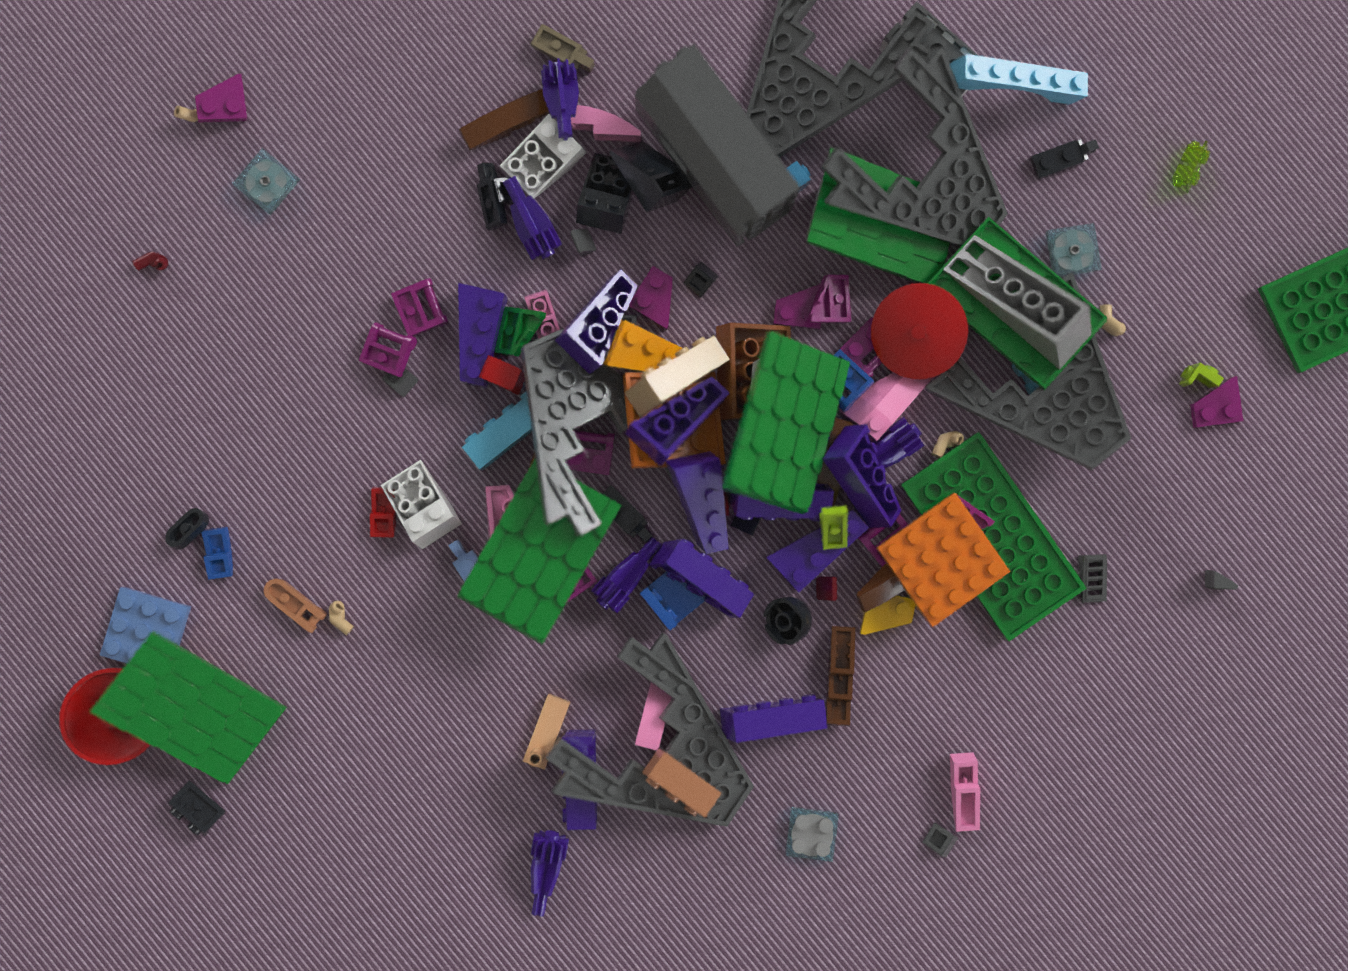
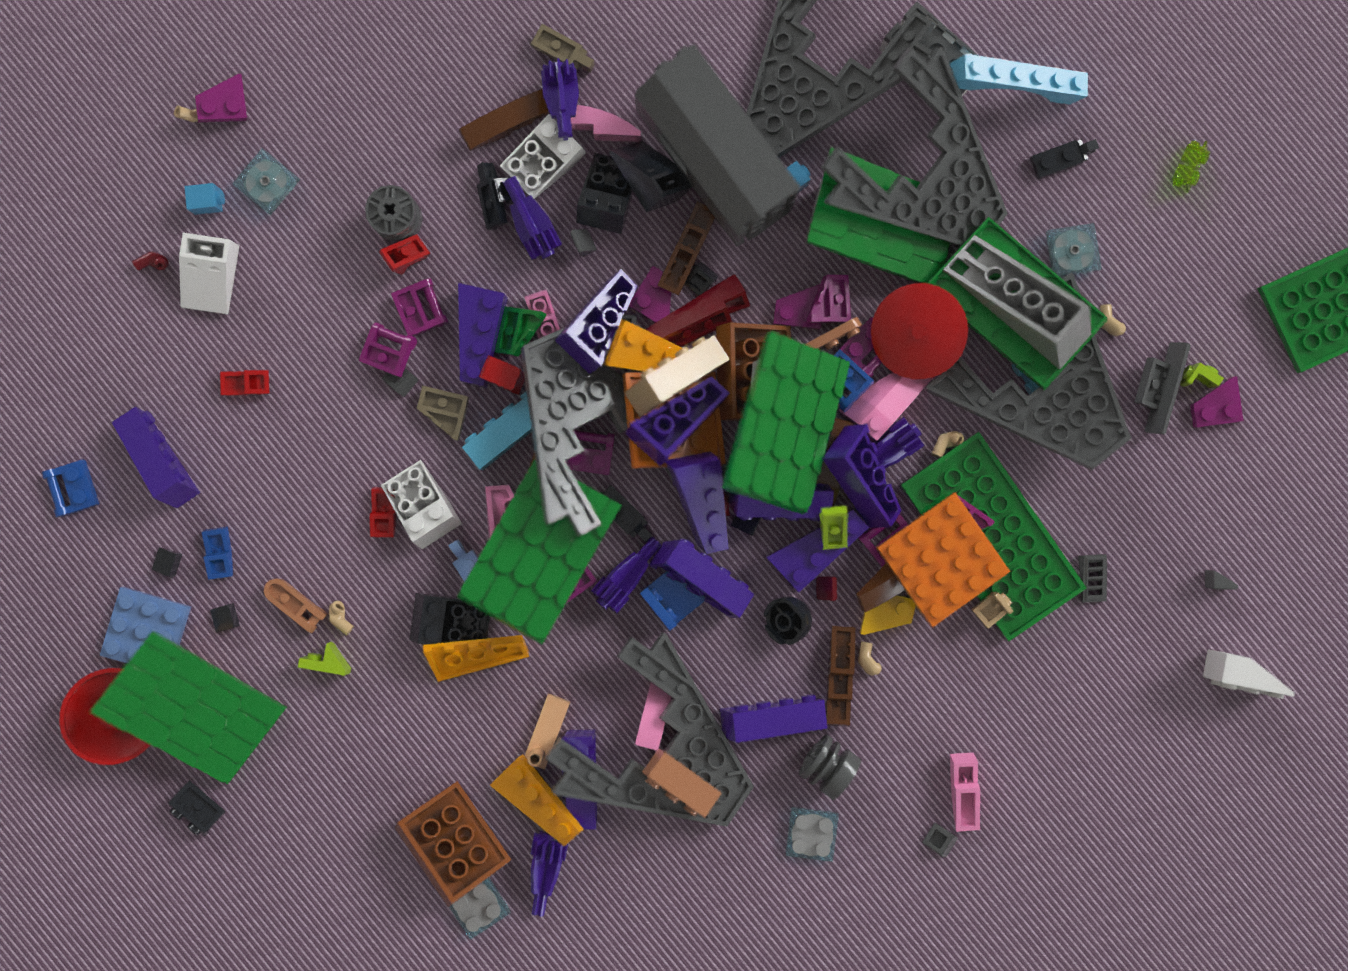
(78, 486): none -> blue plate
(154, 458): none -> dark purple wedge
(167, 562): none -> black slope
(187, 528): black plate -> none
(204, 198): none -> dark azure brick
(207, 272): none -> white slope
(225, 617): none -> black slope
(244, 383): none -> red slope
(332, 662): none -> lime slope
(404, 253): none -> red slope
(407, 216): none -> dark grey wheel
(444, 409): none -> dark tan wing
(446, 620): none -> black slope
(452, 843): none -> dark orange slope
(469, 656): none -> light orange wing
(480, 908): none -> light grey piece
(534, 797): none -> light orange wing
(687, 249): none -> reddish brown slope
(702, 313): none -> dark red wedge
(825, 764): none -> dark grey wheel
(831, 338): none -> nougat plate
(866, 661): none -> tan arm
(992, 608): none -> tan bracket
(1160, 386): none -> dark grey bracket
(1243, 674): none -> white slope

